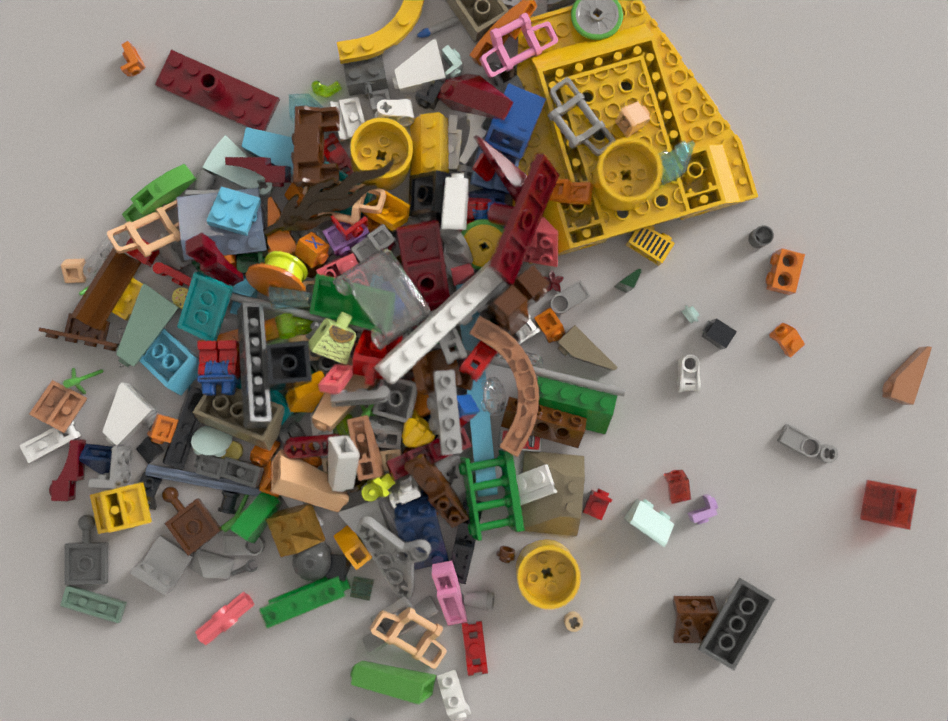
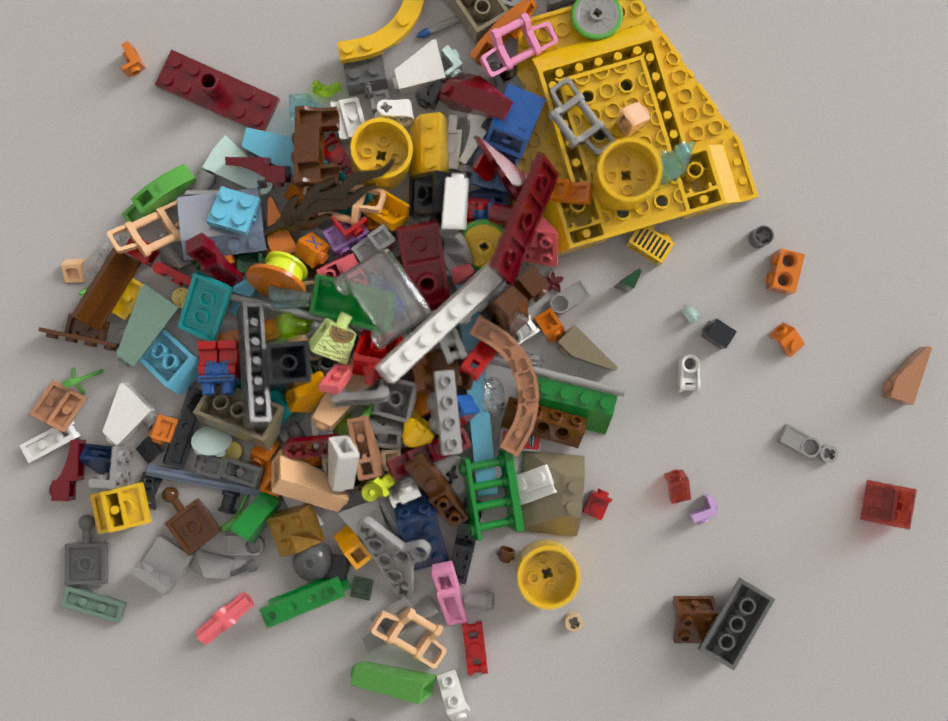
(649, 521): light aqua slope -> none

